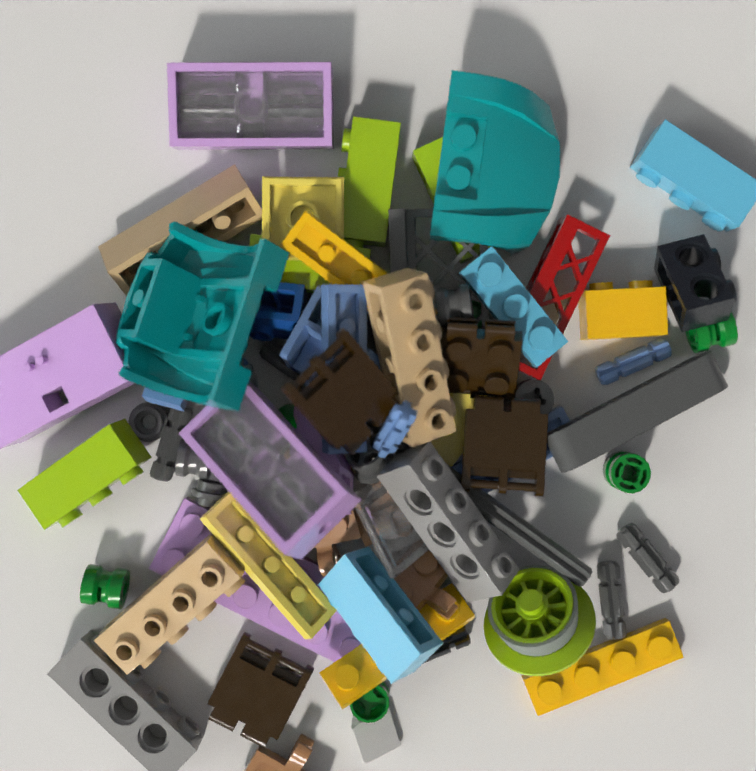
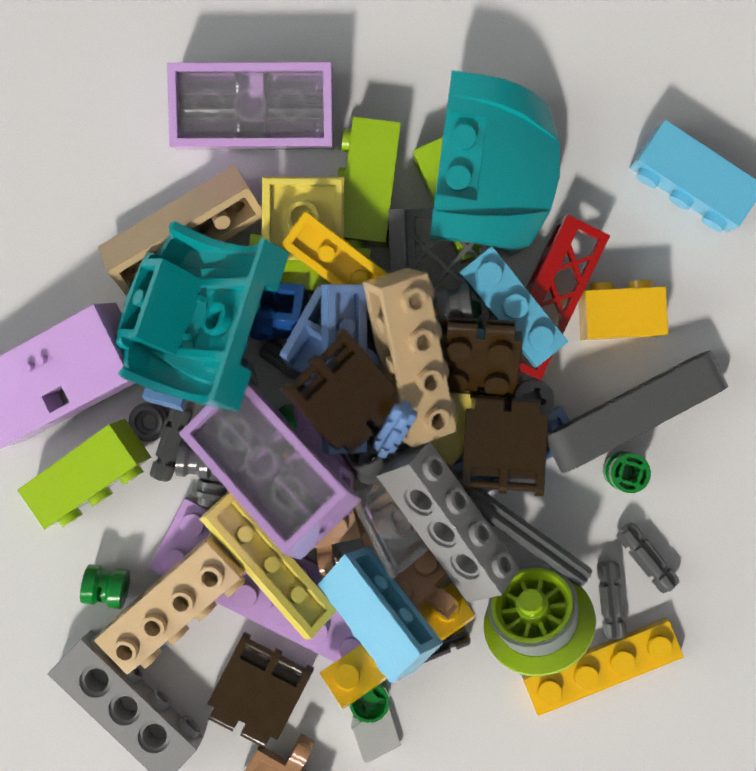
(633, 361): medium blue axle -> none
(688, 284): black brick -> none
(719, 334): green wheel -> none

